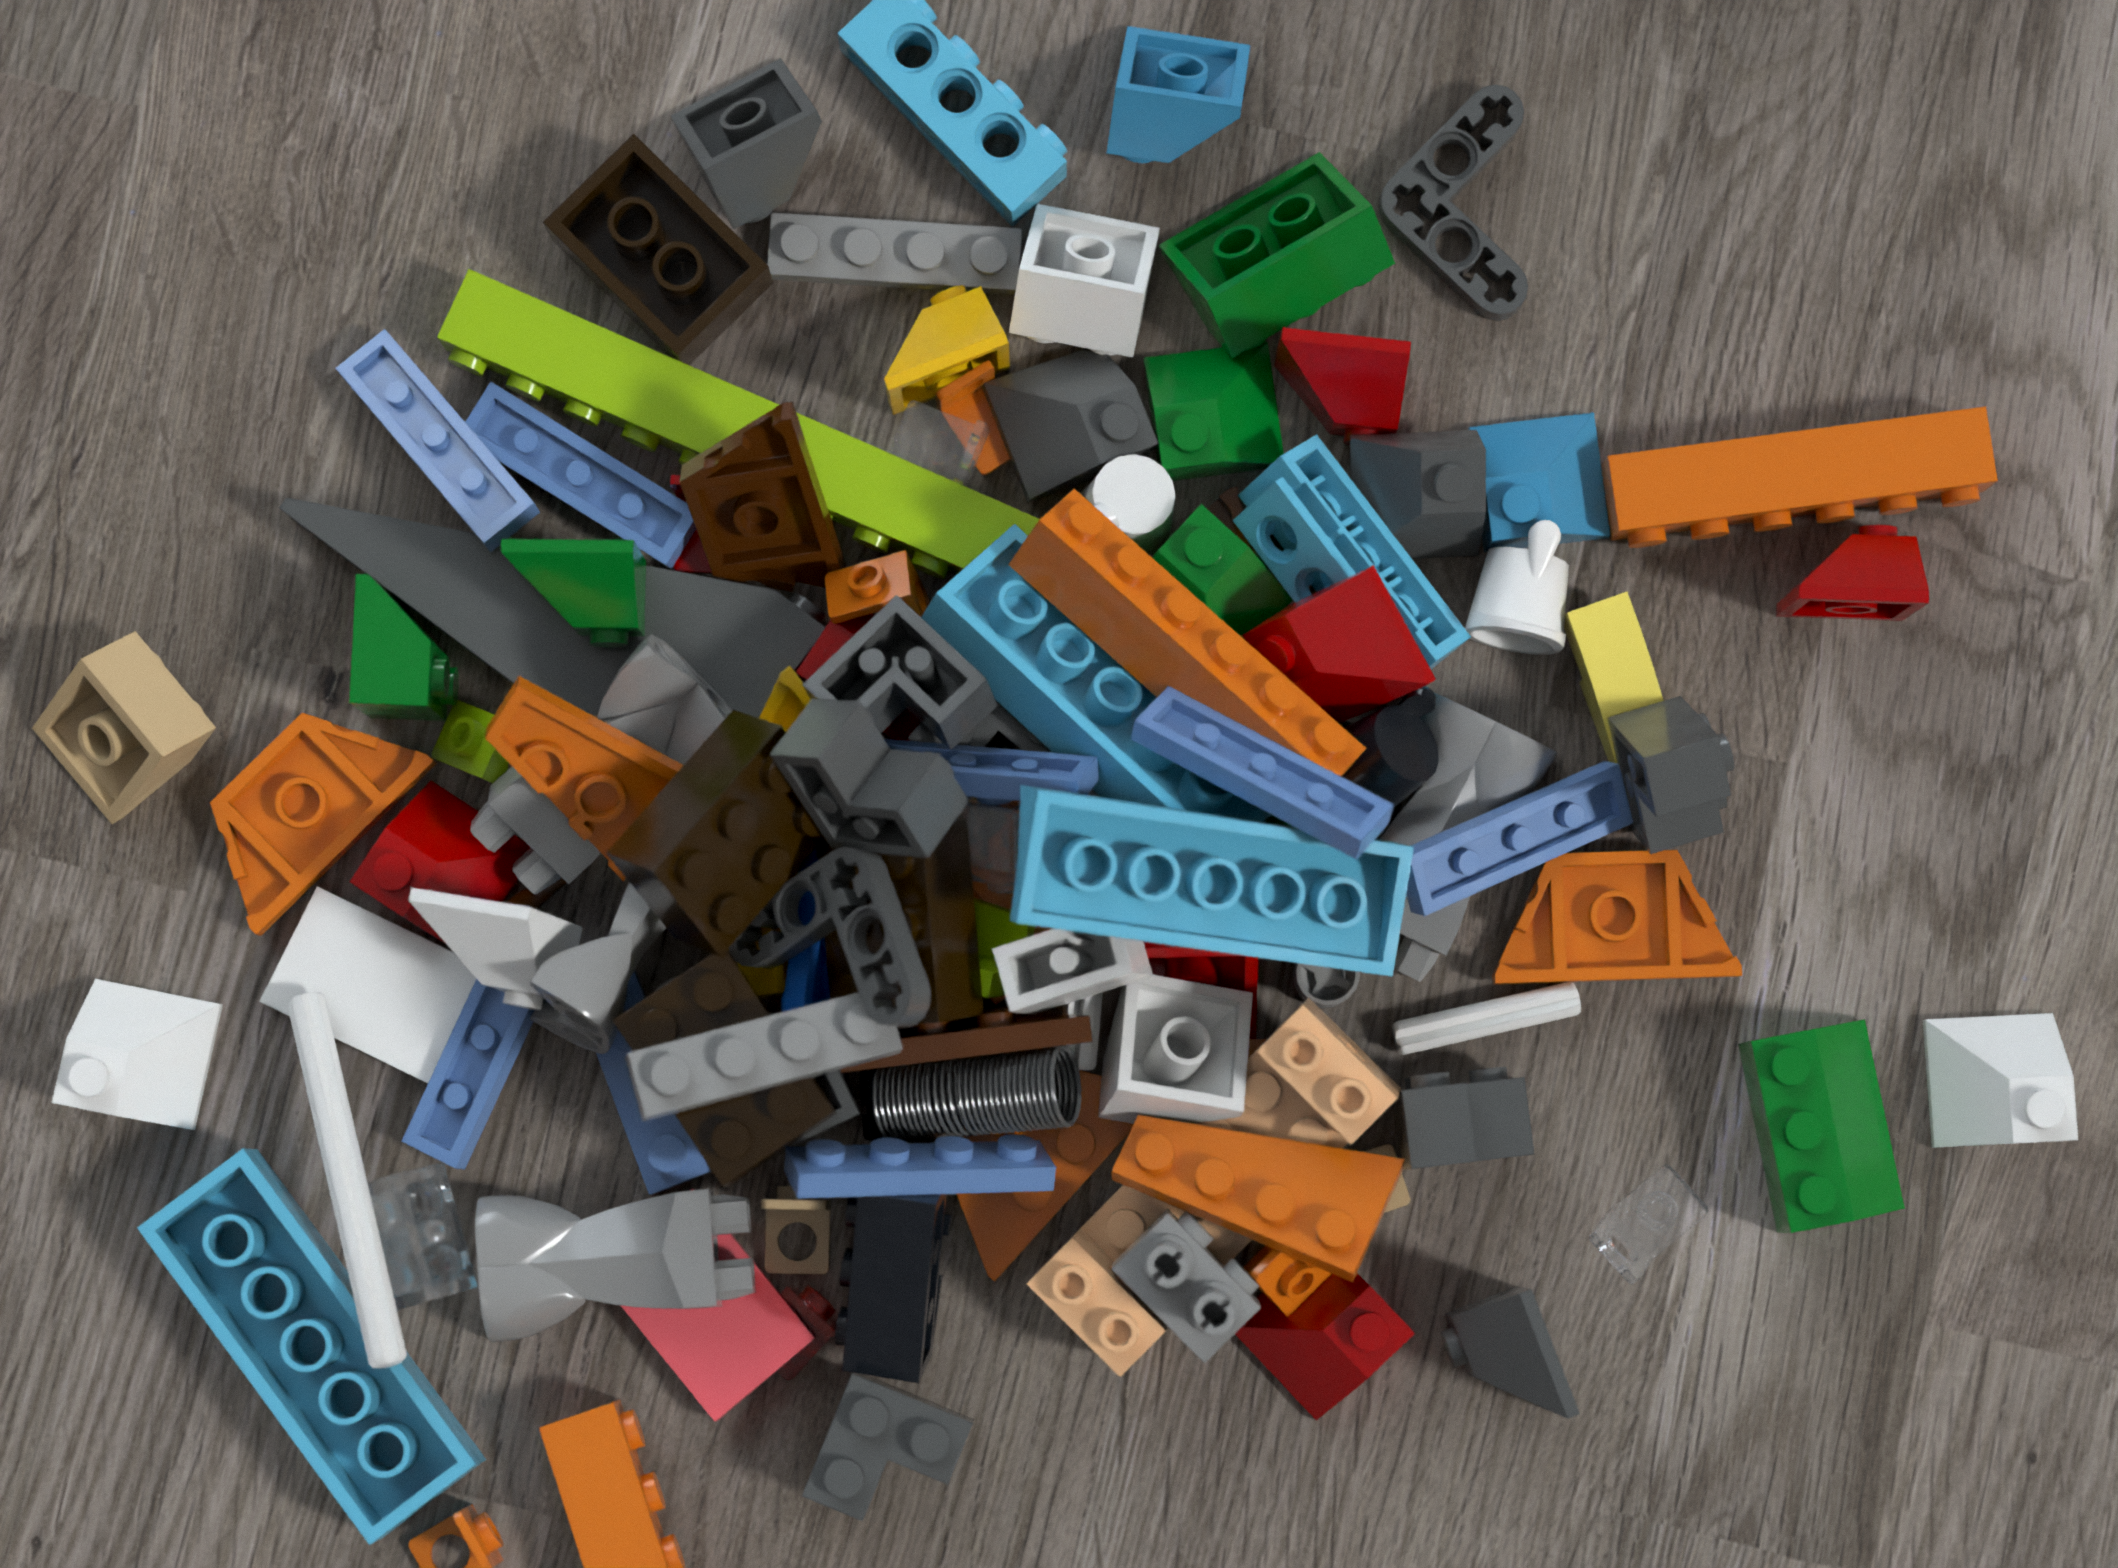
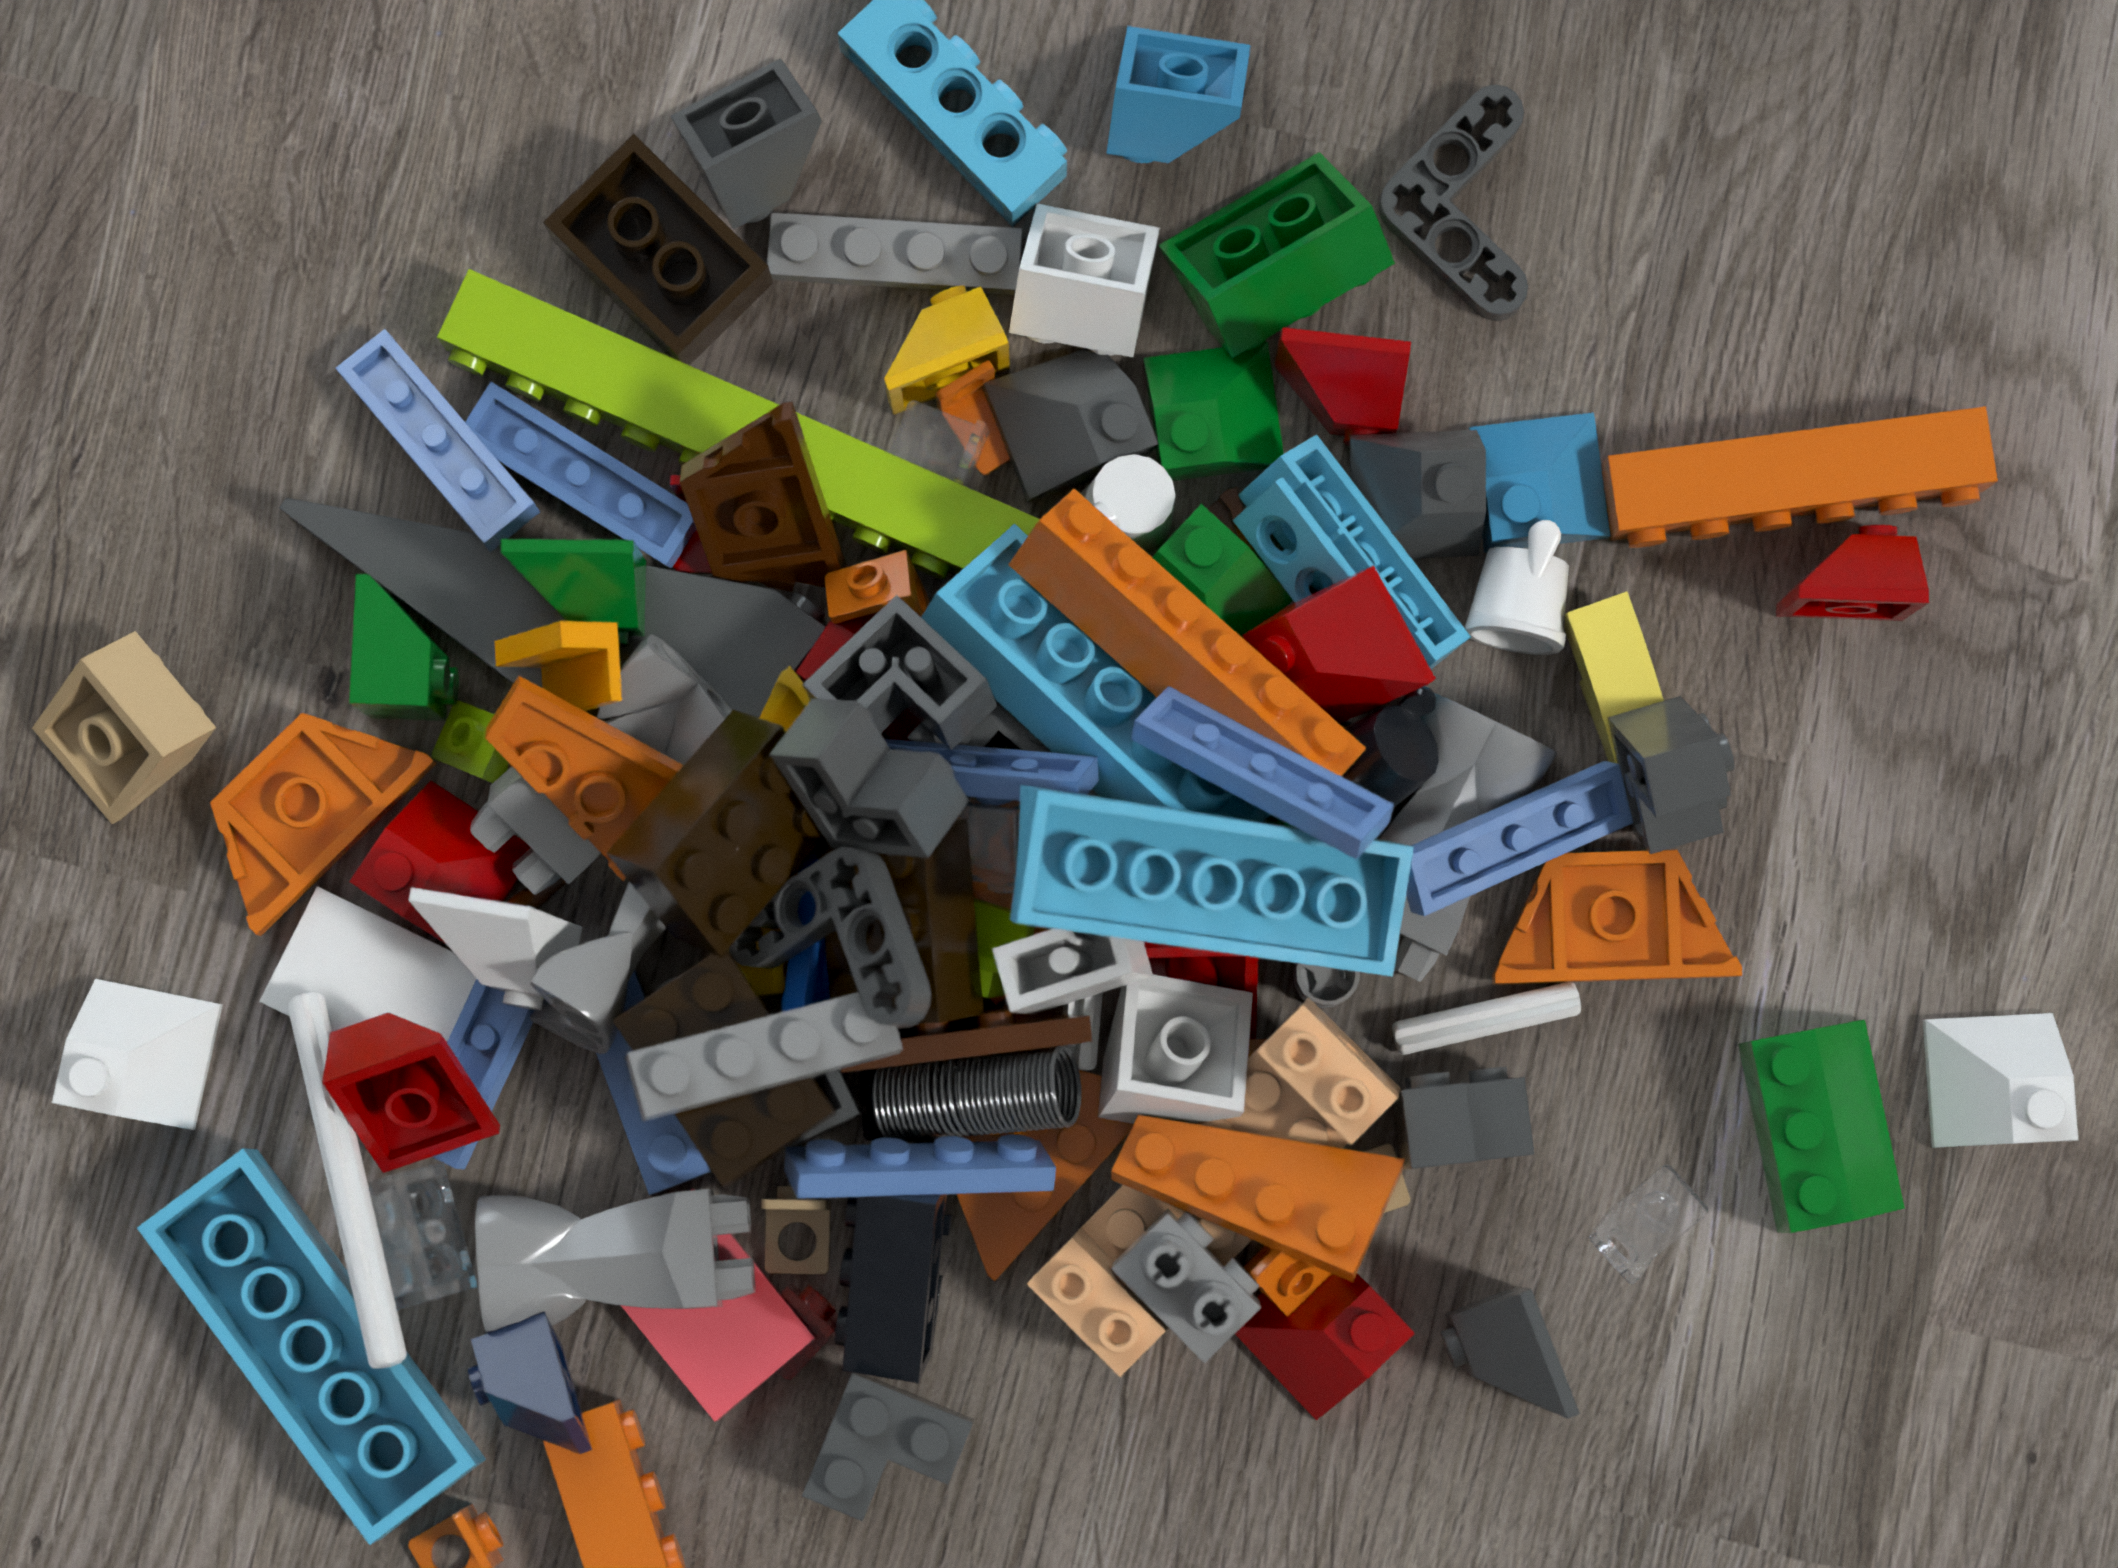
(403, 1091): none -> red slope
(529, 1382): none -> slope
(574, 657): none -> light orange panel

